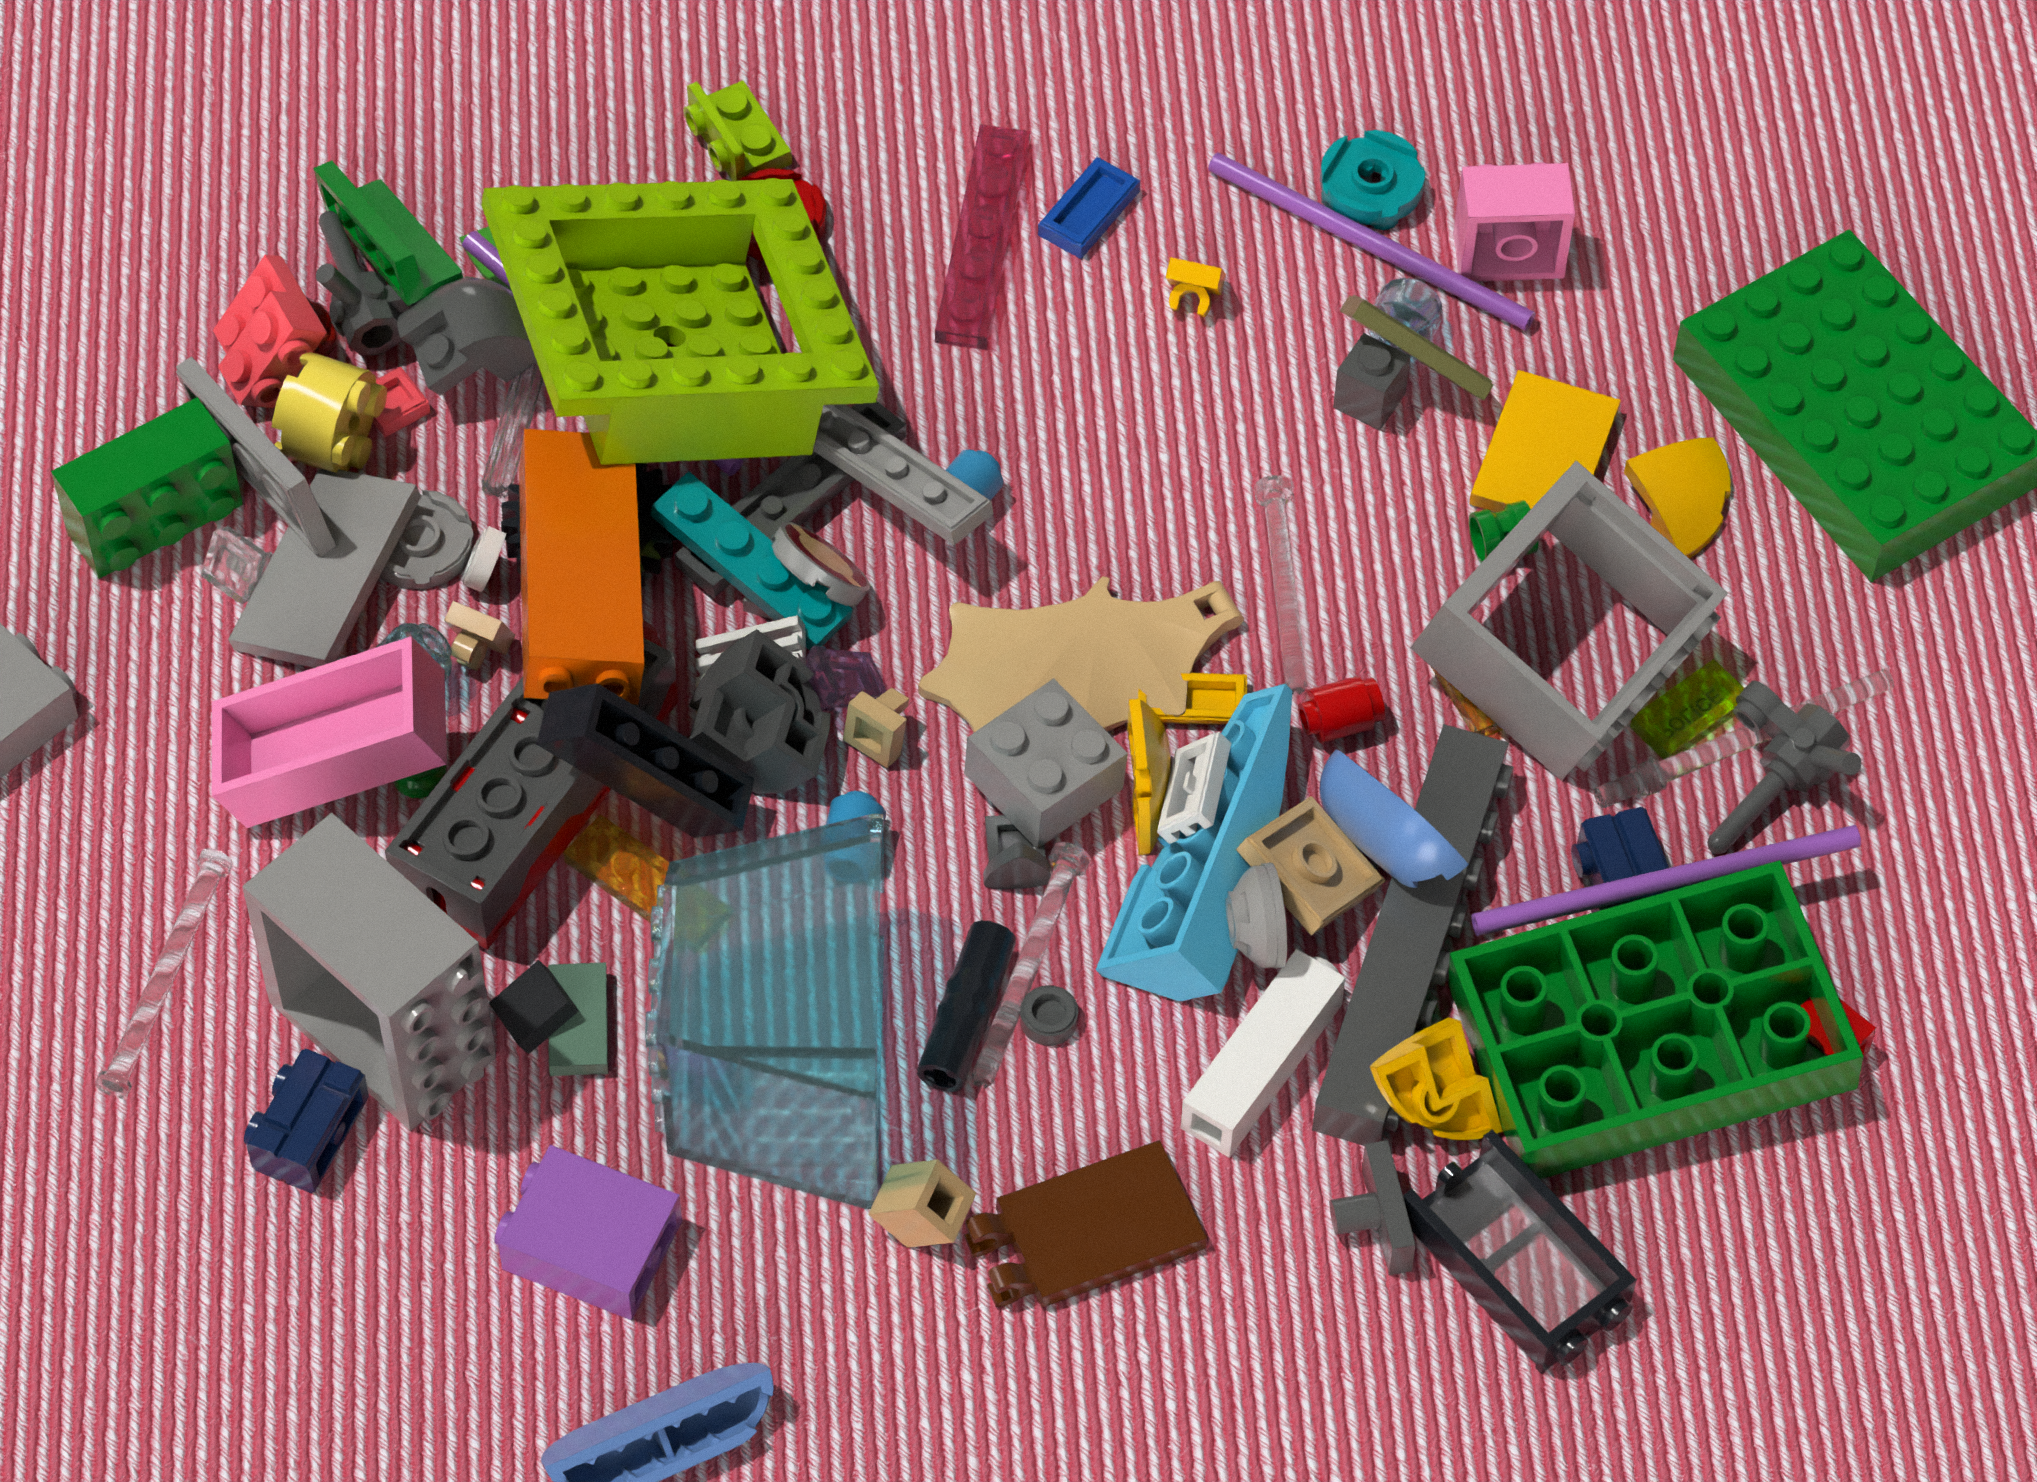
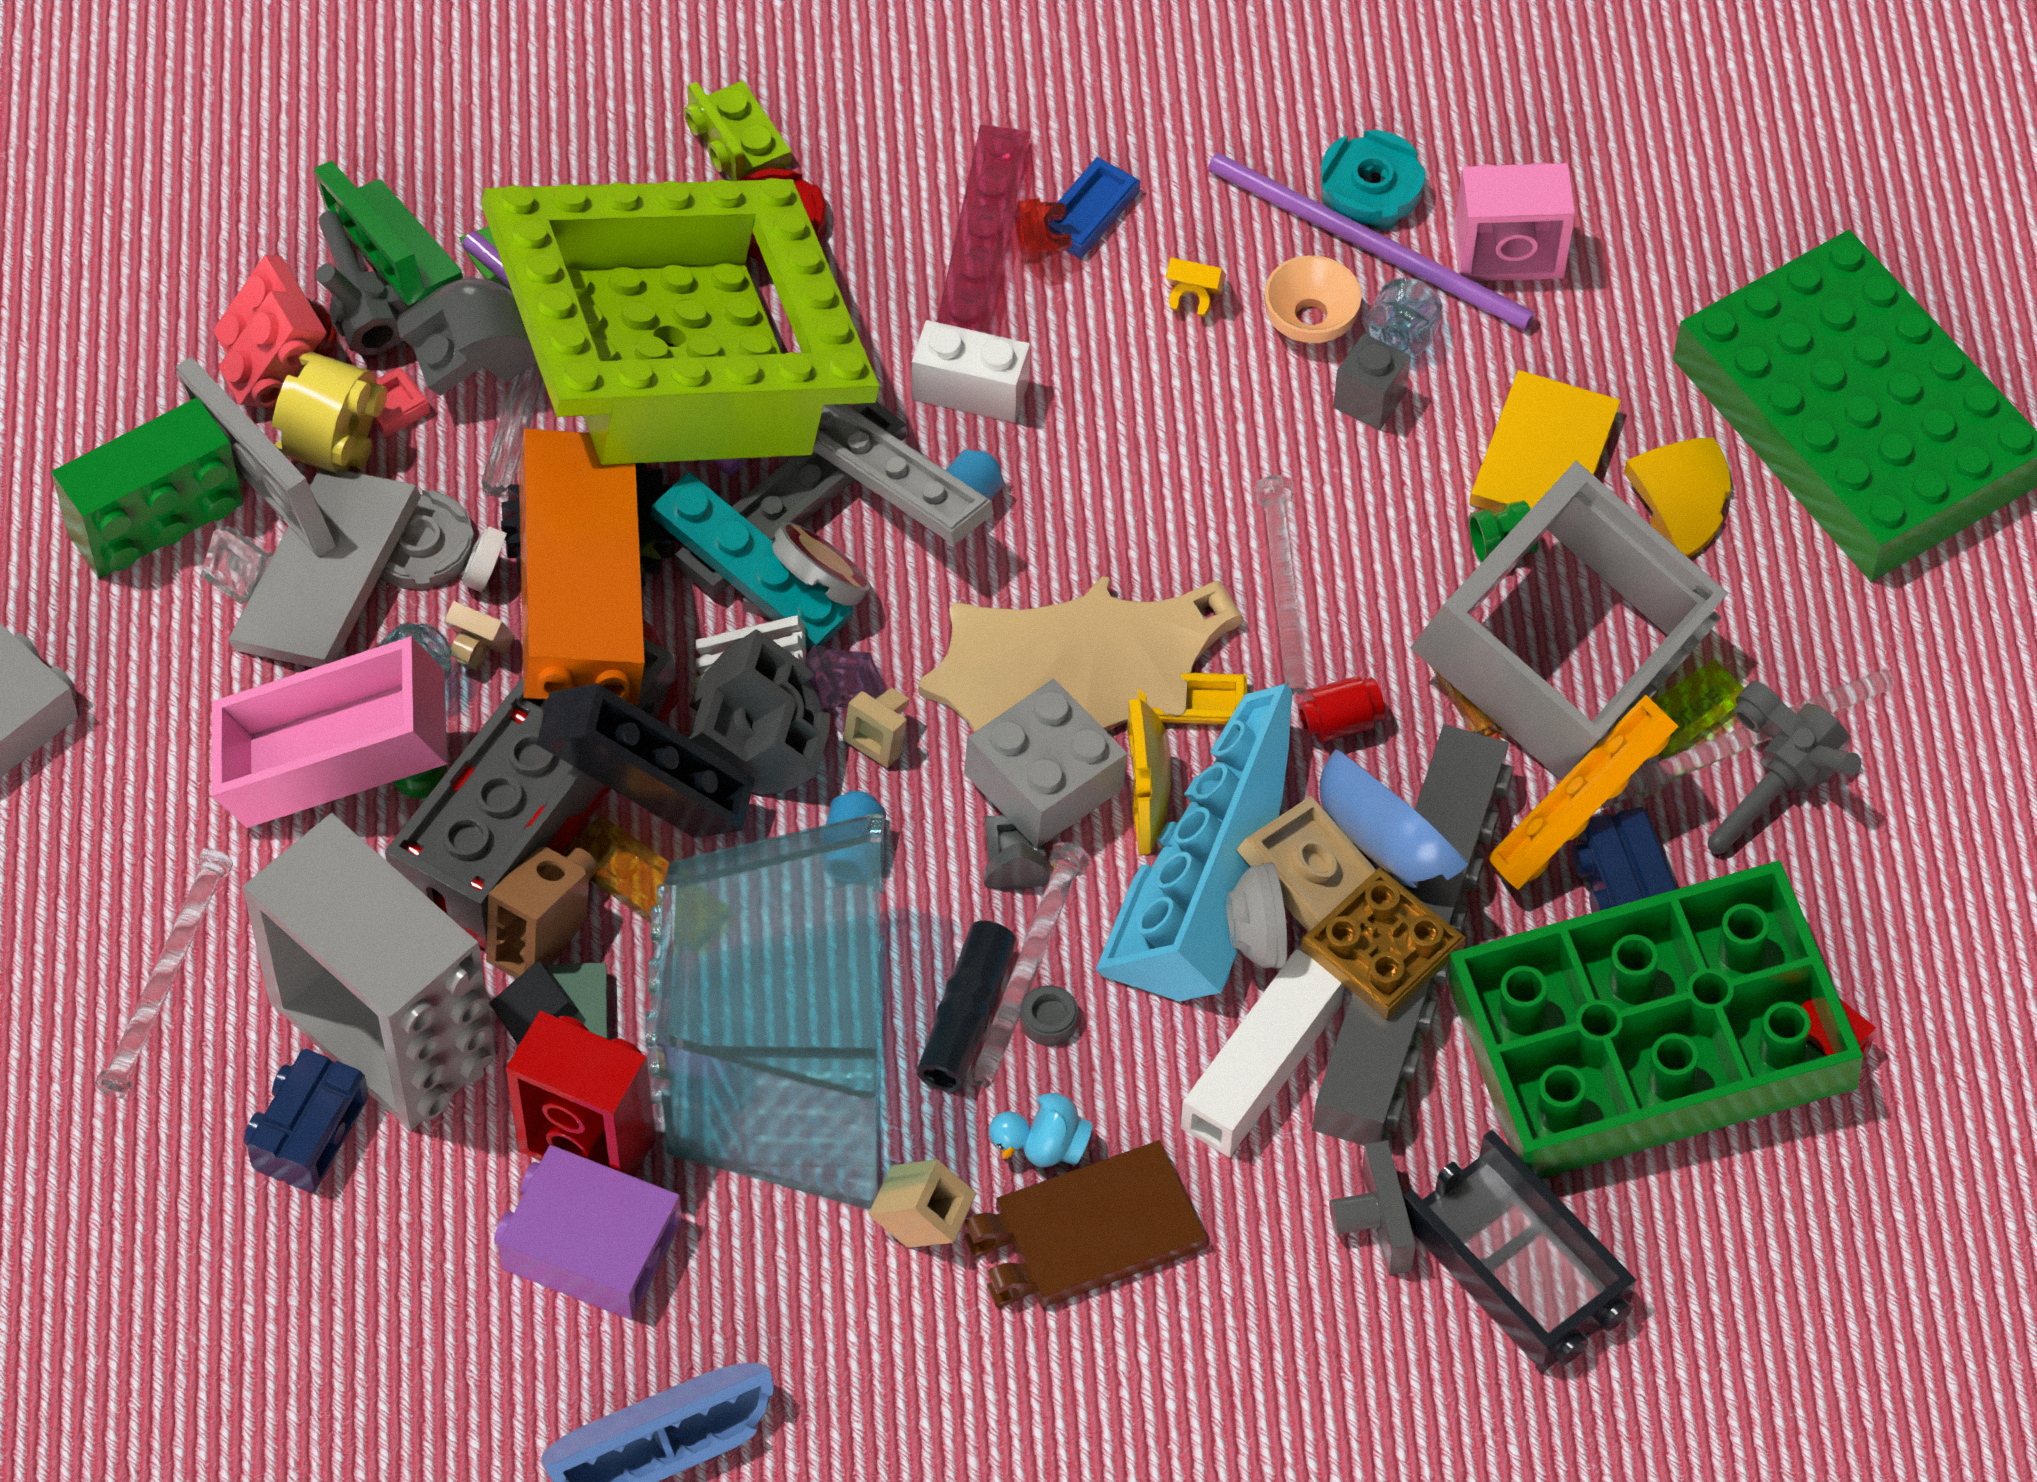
(538, 909): none -> medium nougat torso
(581, 1094): none -> red brick
(970, 371): none -> white brick
(1033, 233): none -> clear red tile
(1052, 1137): none -> medium azure animal
(1194, 787): white tile -> none
(1316, 284): none -> light nougat piece
(1382, 943): none -> pearl gold tile
(1417, 346): olive tile -> none
(1435, 1083): yellow brick -> none
(1581, 793): none -> light orange plate
(1662, 880): medium lavender piece -> none

